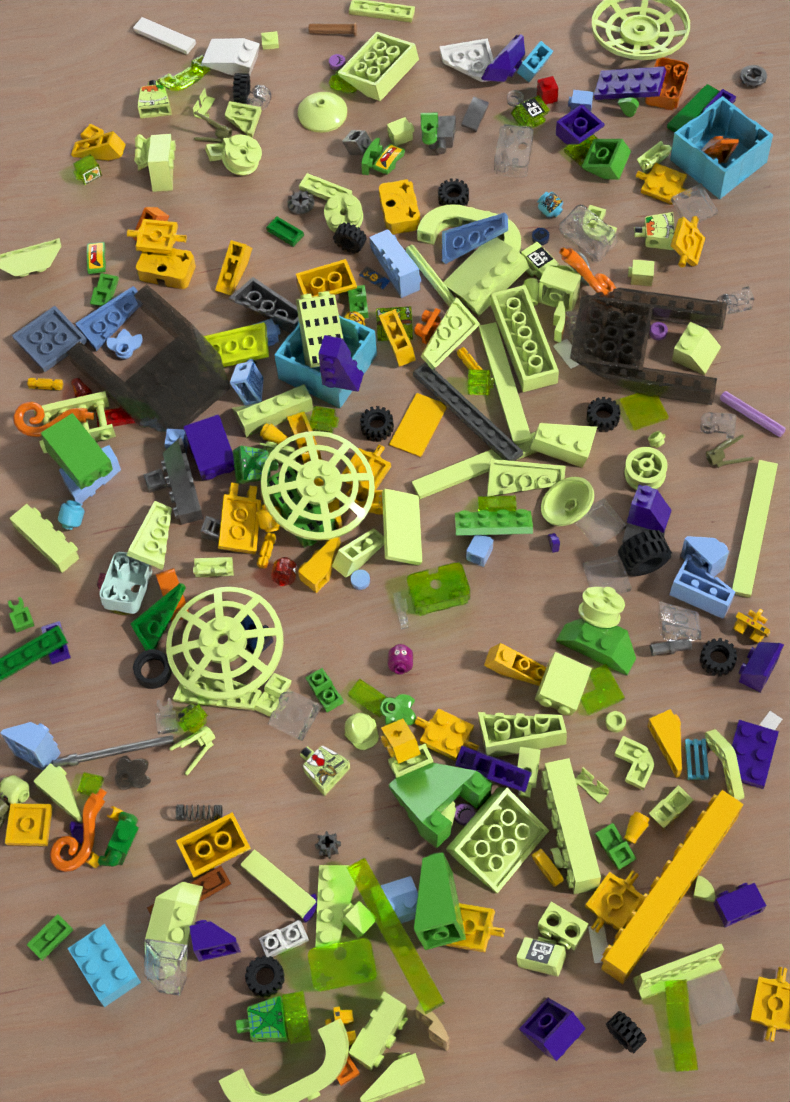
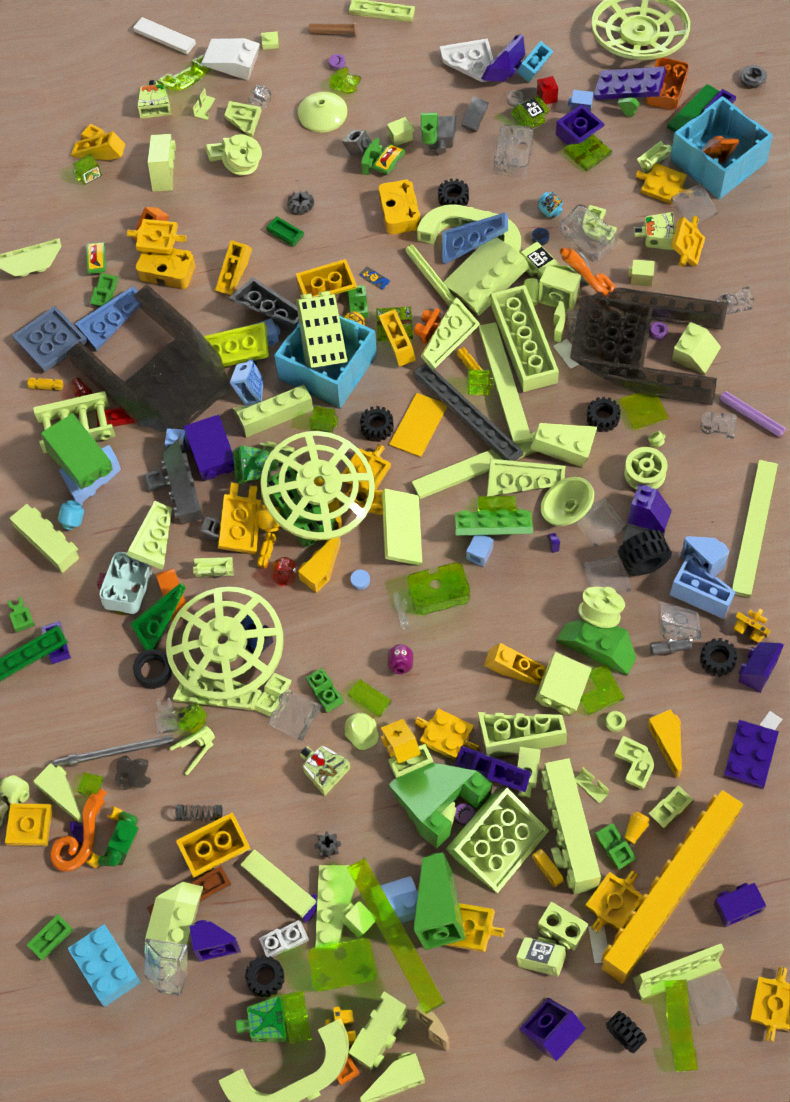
(32, 744): light blue slope -> none
(81, 414): orange plant -> none
(124, 342): light blue plate -> none
(142, 151): yellowish green hinge -> none
(221, 131): olive plant -> none
(241, 87): black tyre -> none
(272, 434): yellow cone -> none
(299, 424): yellow slope -> none
(320, 187): yellowish green plate -> none
(337, 366): dark purple wedge -> none
(343, 204): yellowish green wheel -> none
(349, 237): black tyre -> none
(358, 552): yellowish green slope -> none
(379, 65): yellowish green slope -> none
(396, 263): light blue wedge -> none
(401, 709): bright green plate -> none
(607, 158): bright green slope -> none
(695, 742): medium azure tile -> none
(704, 889): yellowish green tile -> none
(717, 454): olive plant -> none
(727, 755): yellowish green beam -> none

